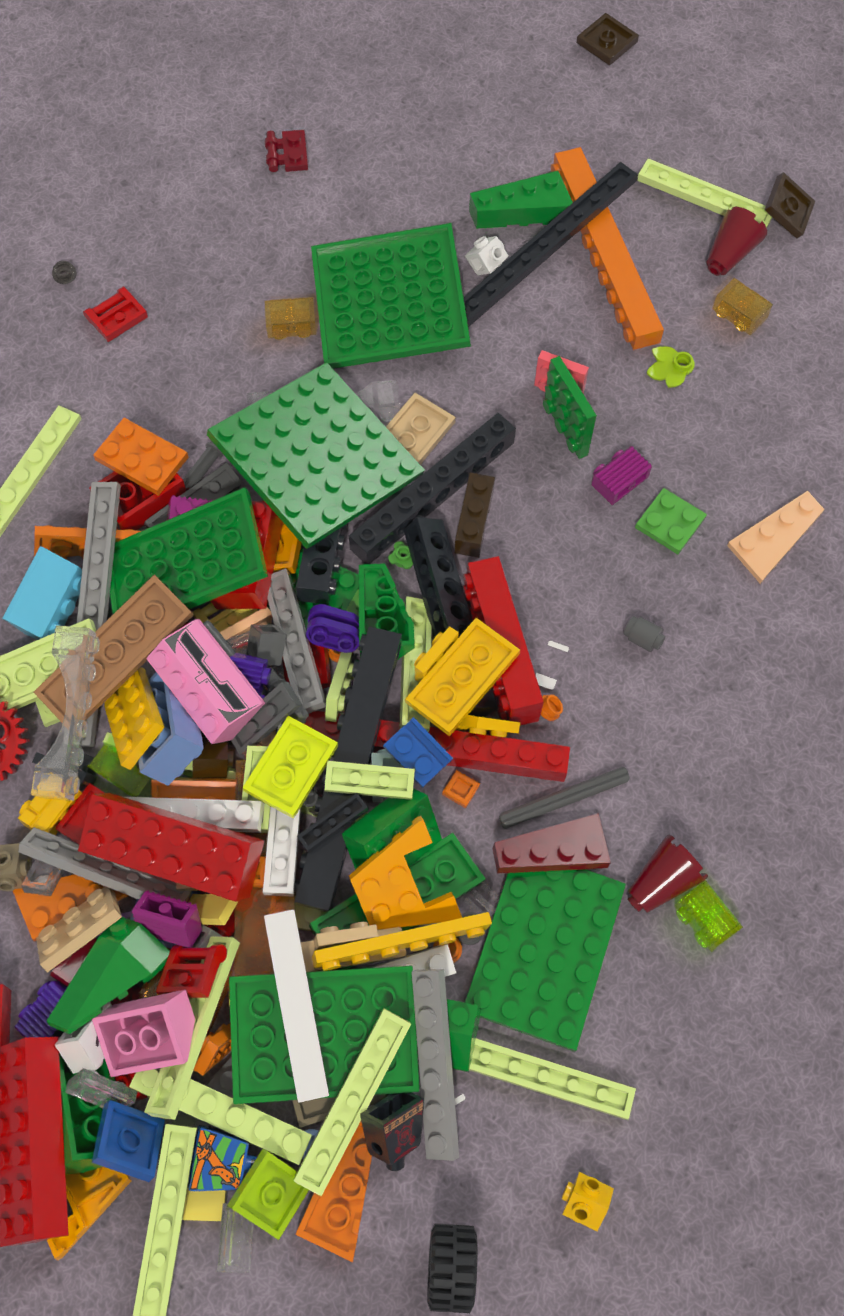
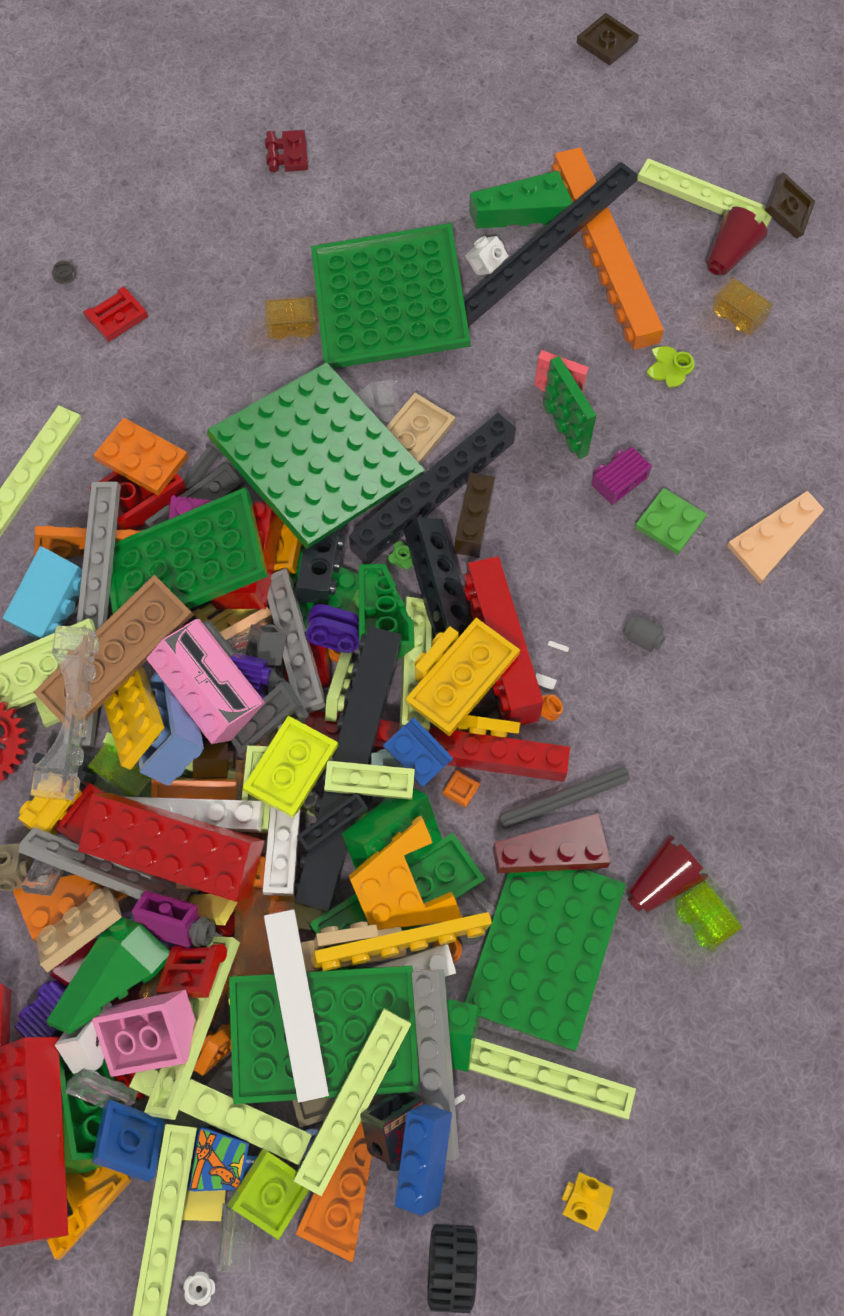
(190, 1285): none -> white plate
(202, 931): none -> dark grey plate
(423, 1159): none -> blue brick

